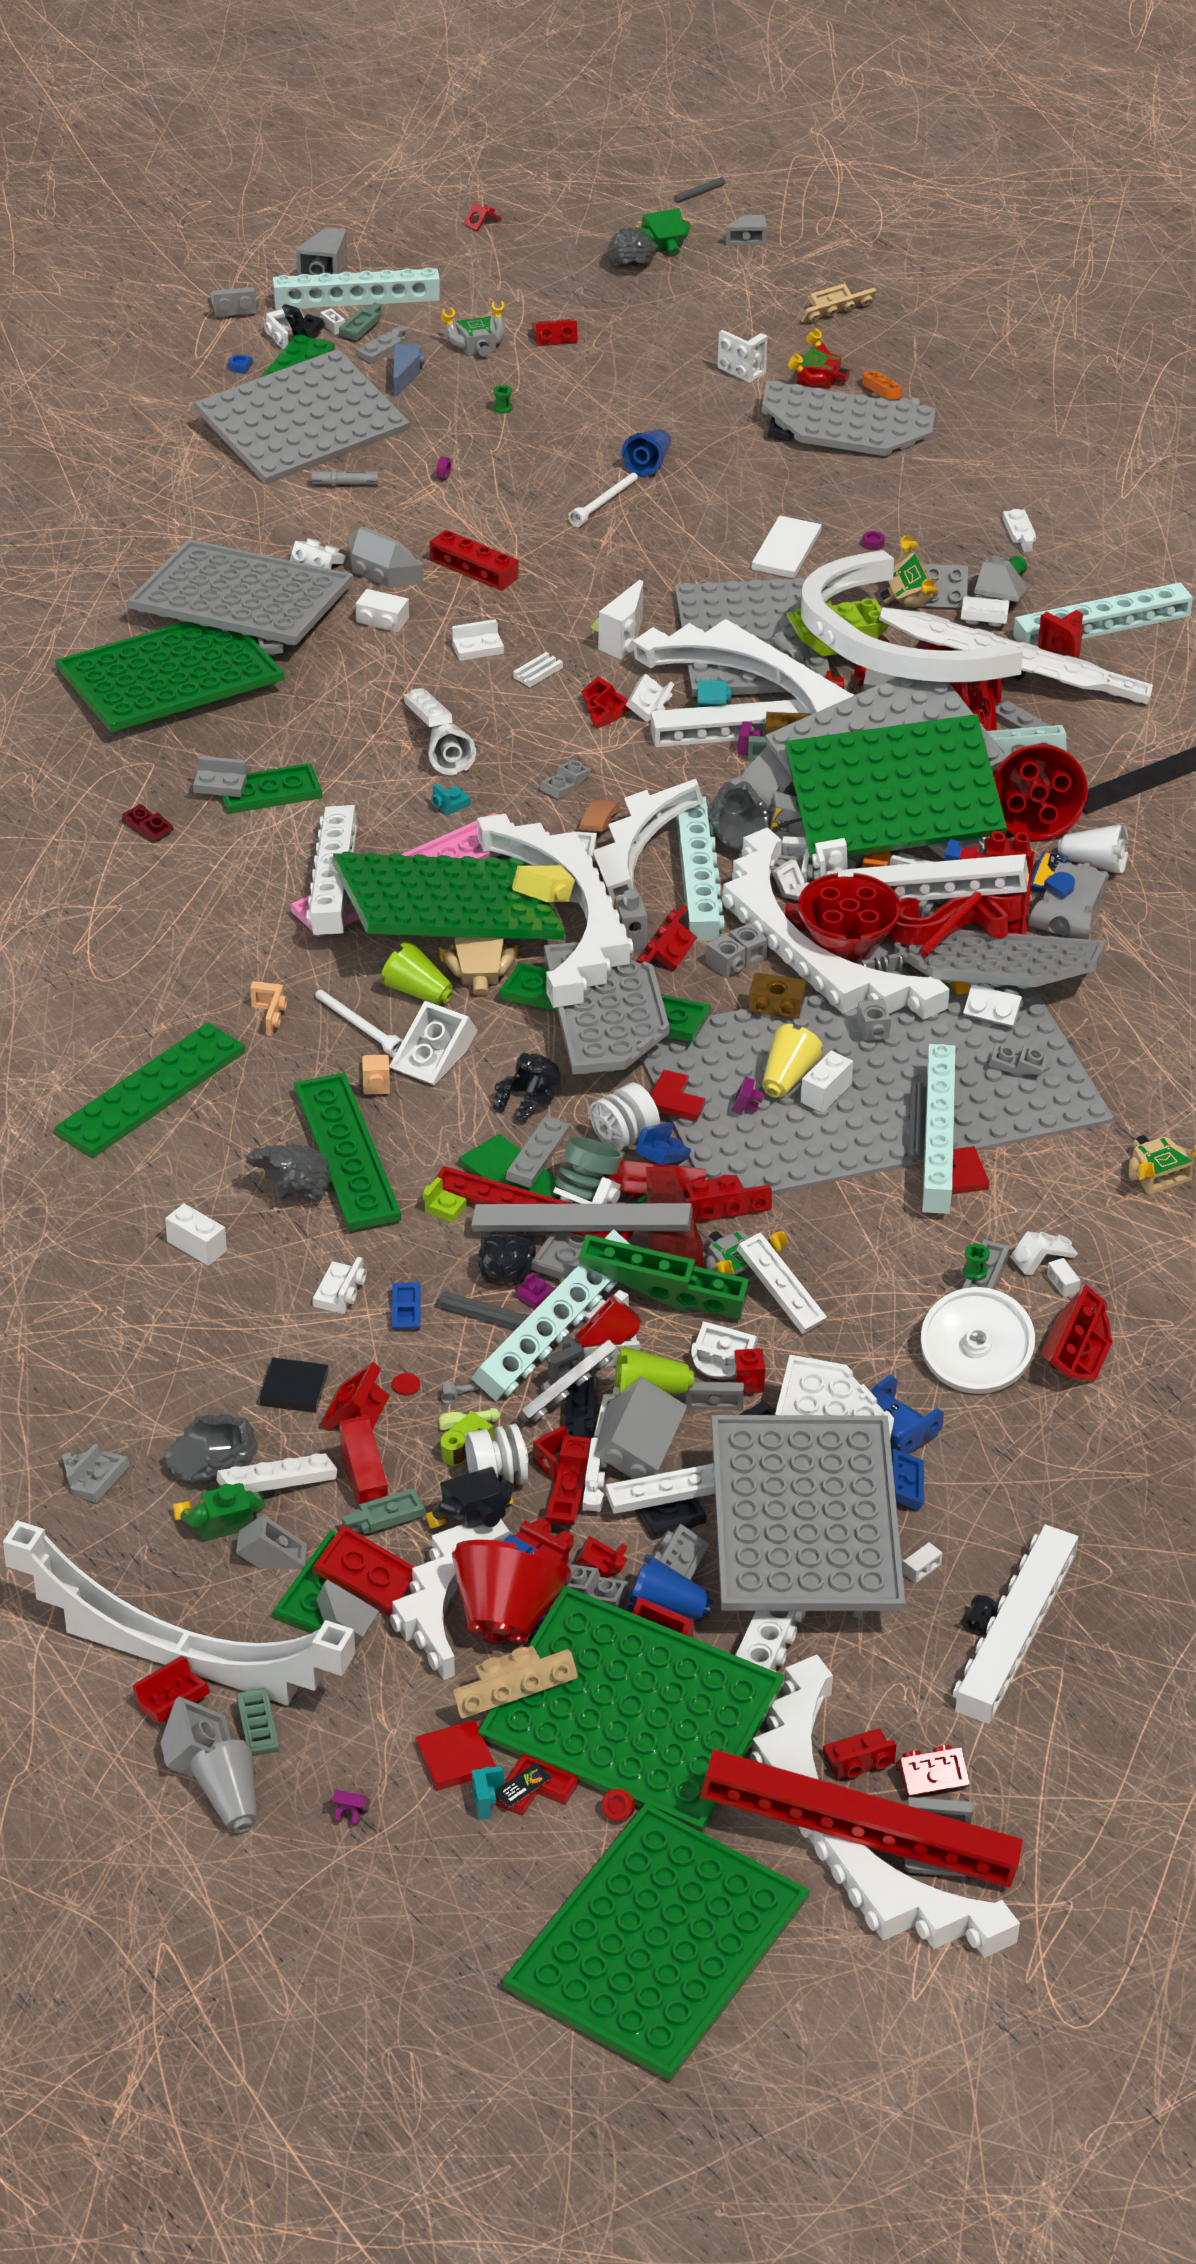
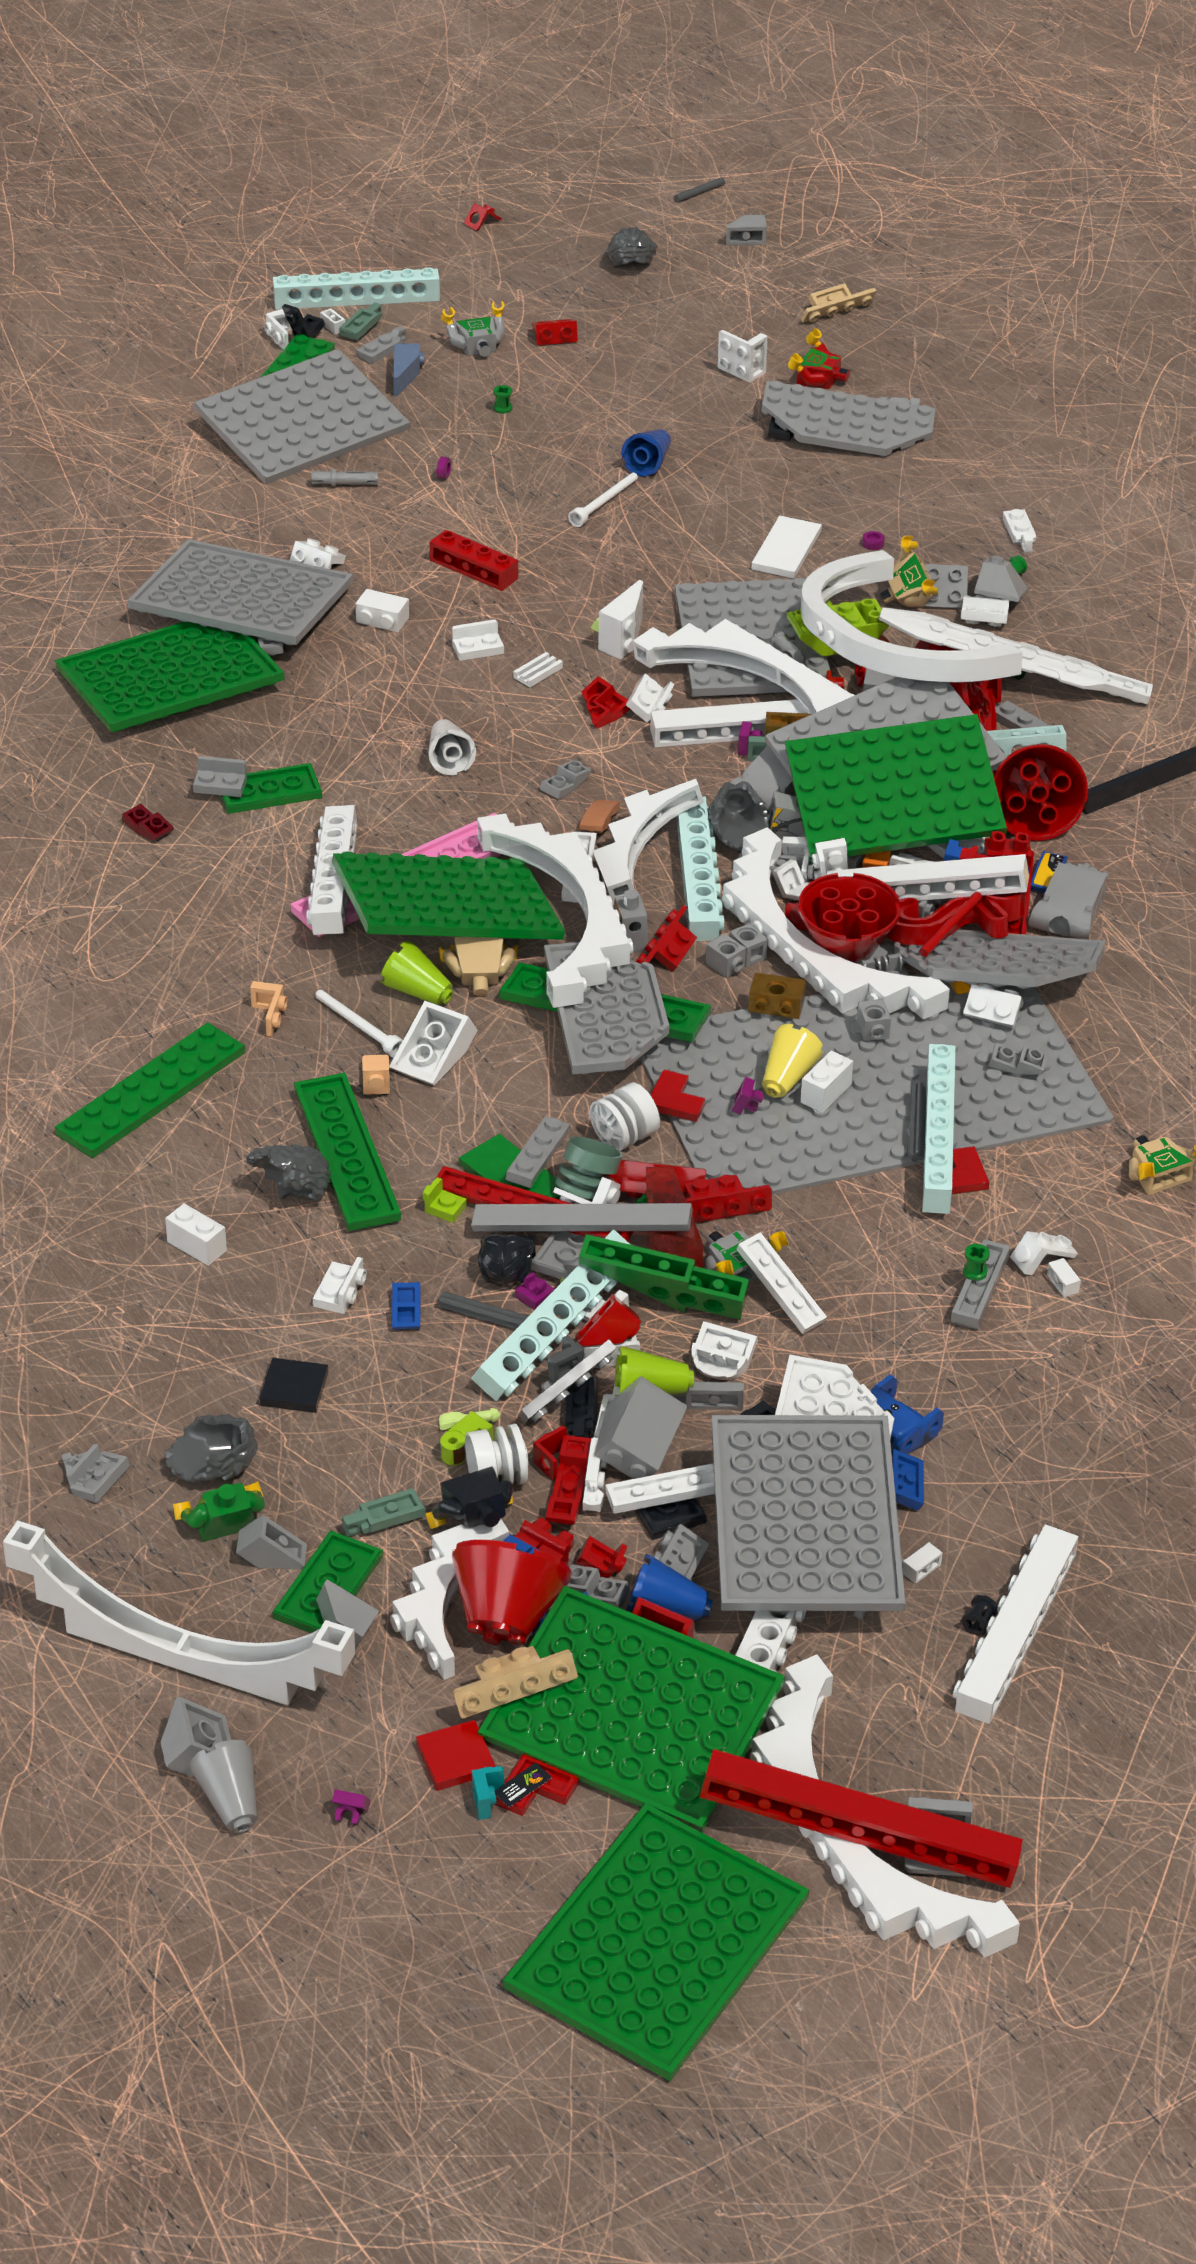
(161, 1688): red bracket -> none
(233, 302): light grey bracket -> none
(240, 363): blue tile -> none
(257, 1703): sand green slope -> none
(280, 1473): white plate -> none
(323, 253): light grey slope -> none
(357, 1398): red bracket -> none
(362, 1460): red slope -> none
(365, 1570): red tile -> none
(382, 559): light grey wedge -> none
(406, 1384): red piece -> none
(427, 708): white plate -> none
(449, 800): teal bracket -> none
(451, 1391): light grey hand -> none
(532, 1075): black hair -> none
(544, 882): light yellow slope -> none
(618, 1804): red tile -> none
(657, 1145): blue bracket -> none
(666, 229): green torso -> none
(713, 693): teal brick -> none
(750, 1369): red bracket -> none
(859, 1754): red bracket -> none
(882, 385): orange beam -> none
(933, 1771): bracket -> none
(977, 1340): white dish -> none
(1060, 884): blue tile -> none
(1061, 635): red bracket -> none
(1080, 1337): red wedge -> none
(1099, 847): white cone -> none
(1115, 612): light aqua brick -> none

